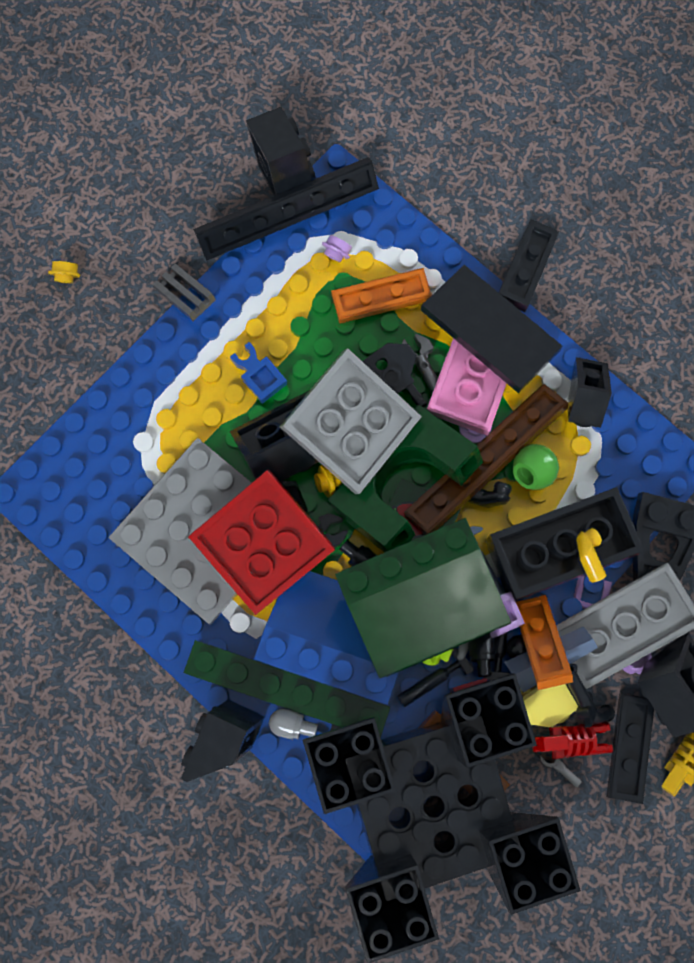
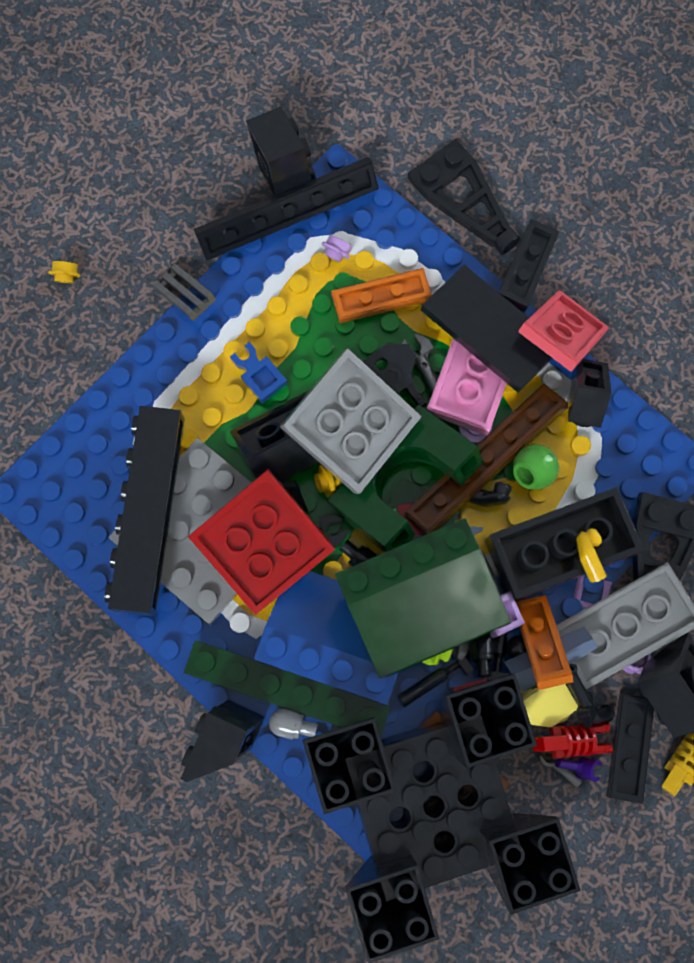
(146, 511): none -> black brick
(442, 170): none -> black plate
(564, 330): none -> coral tile
(582, 767): none -> dark purple hand

